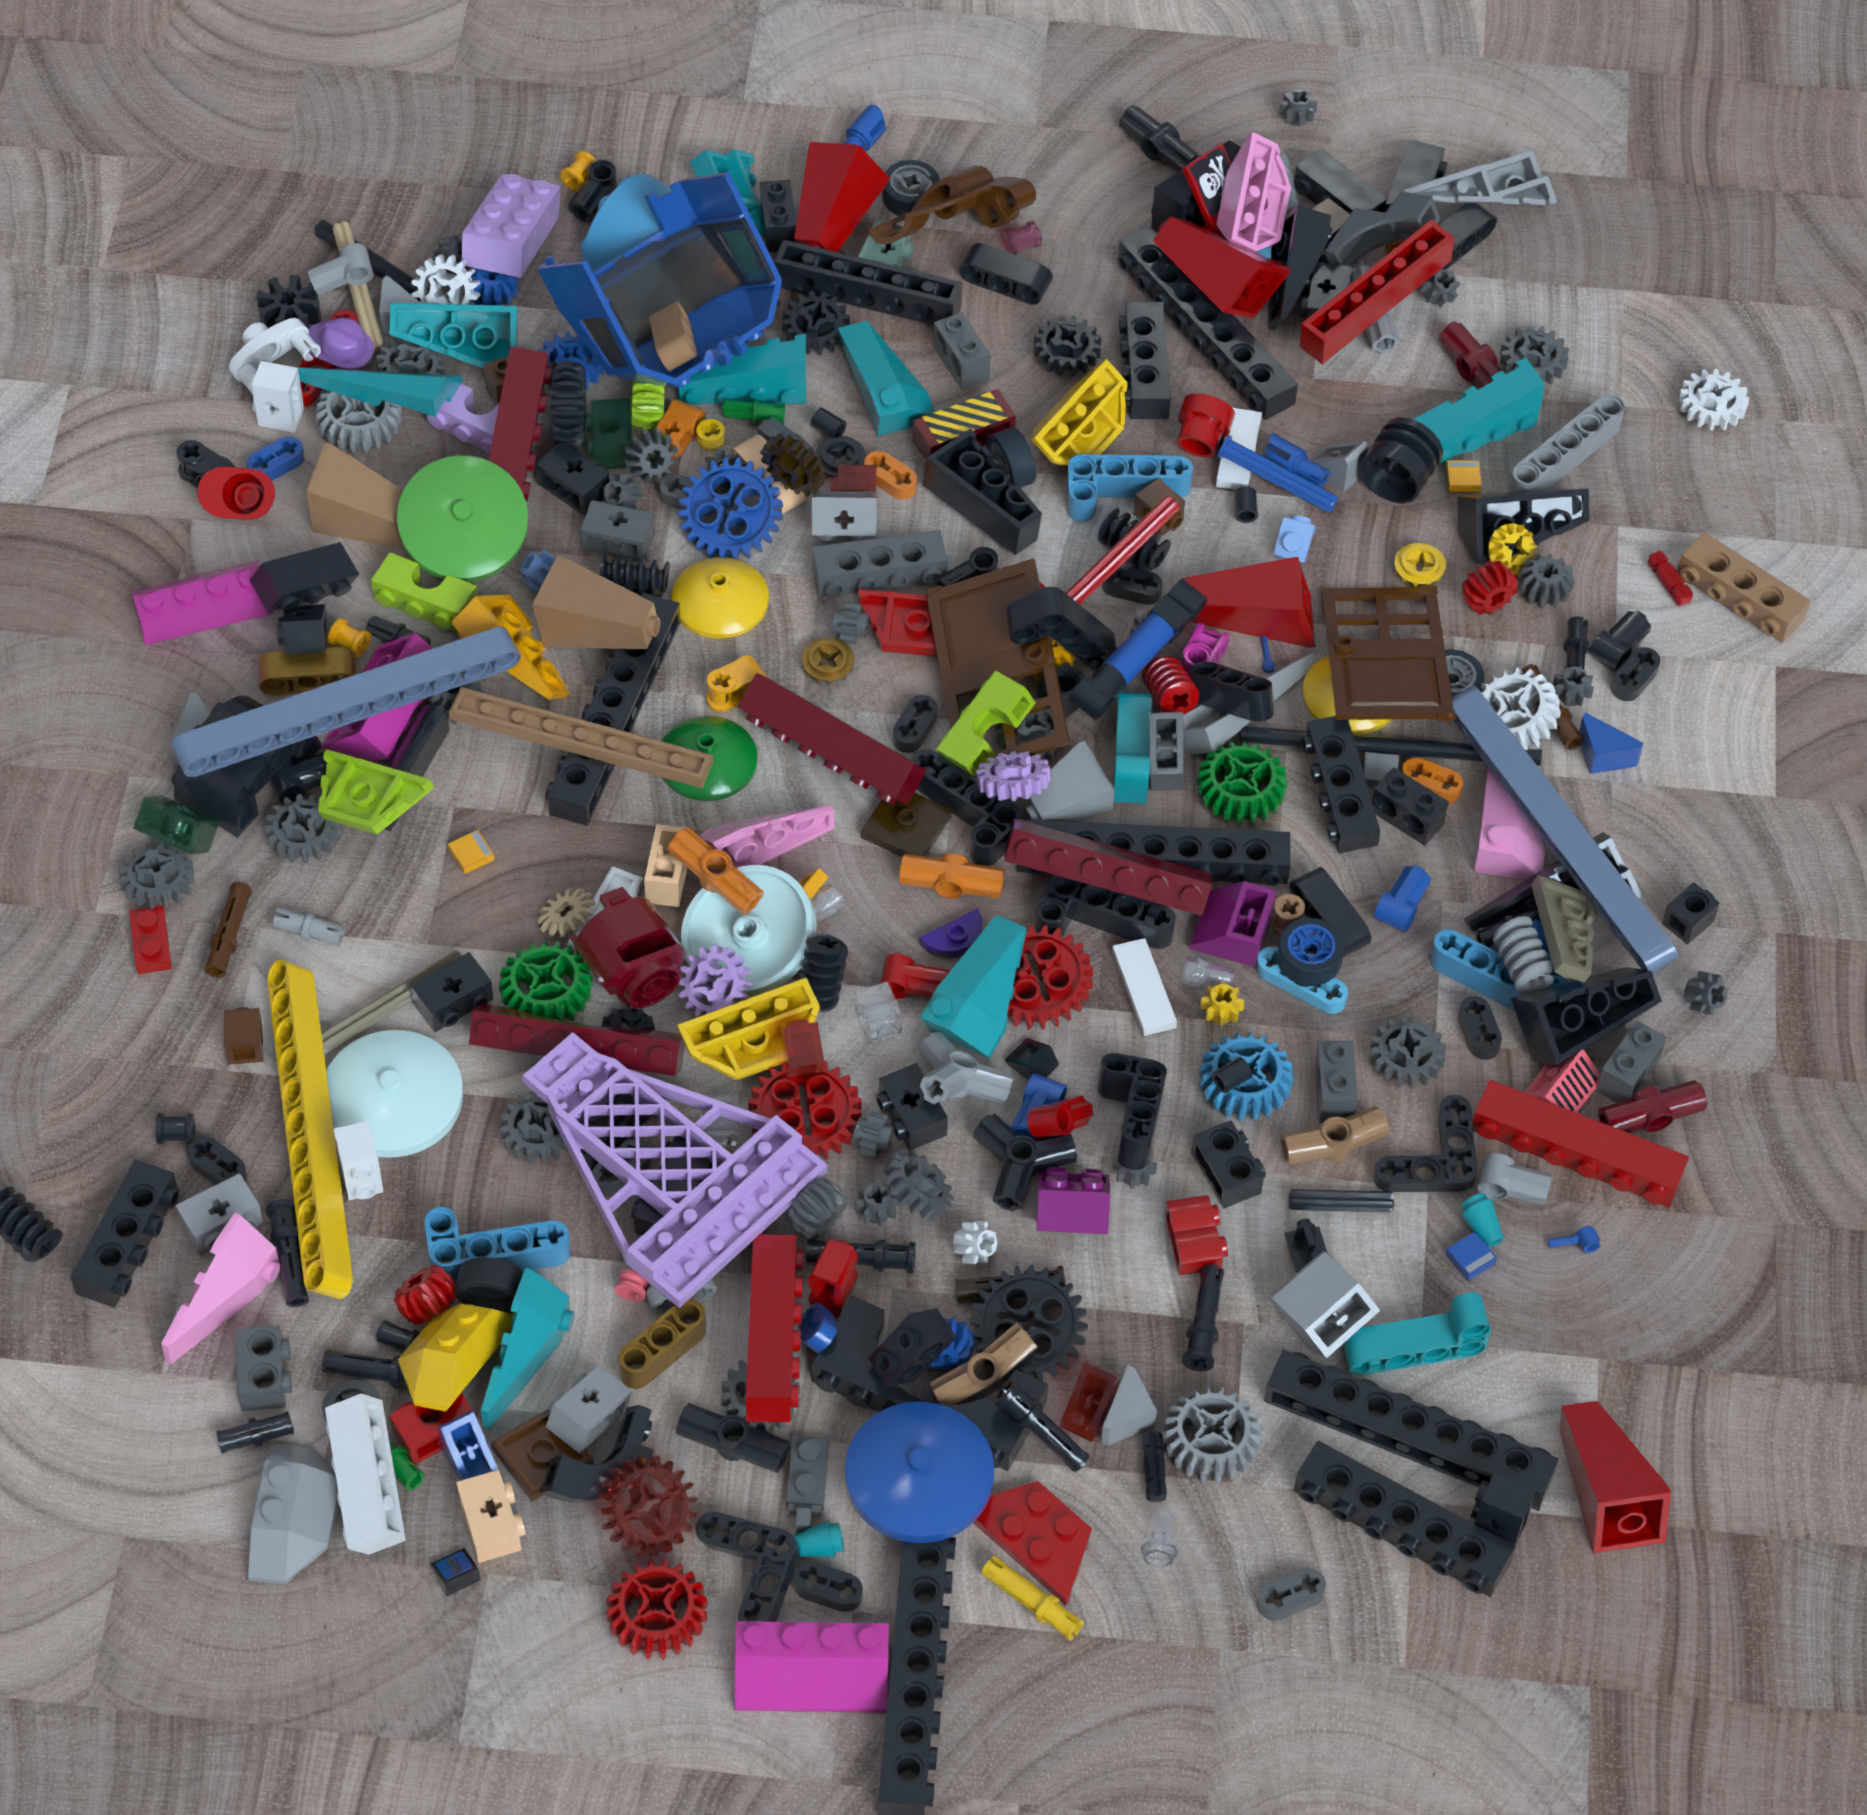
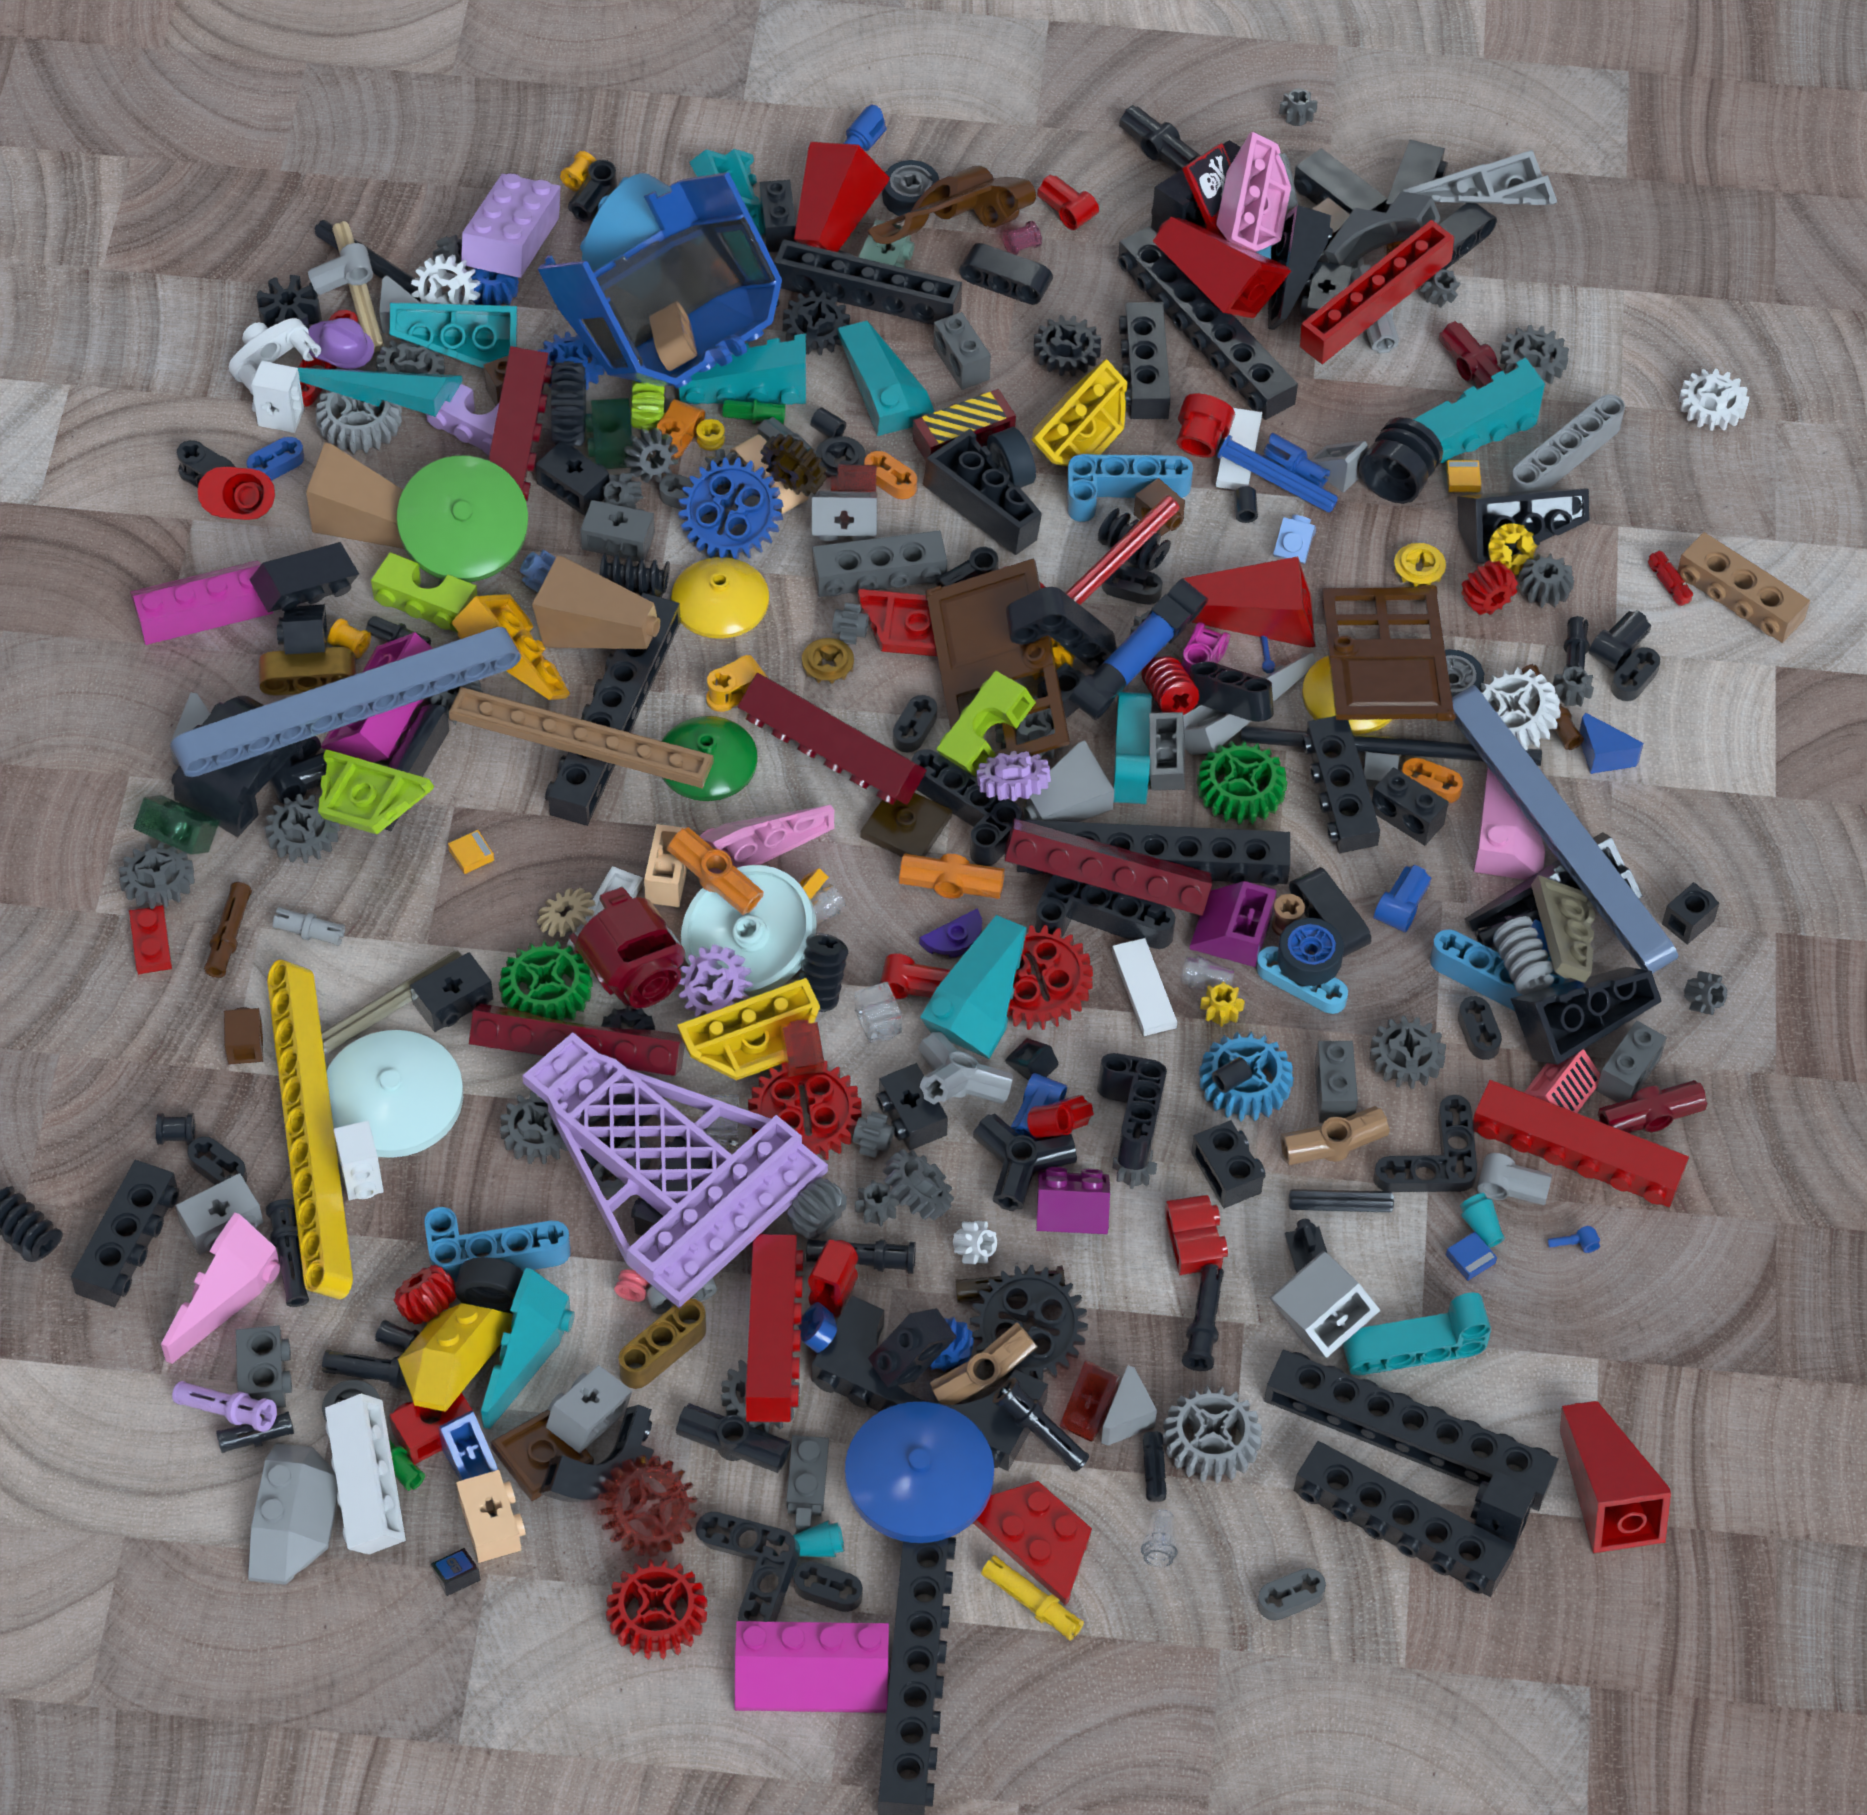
(237, 1408): none -> lavender pin
(1071, 206): none -> red piece

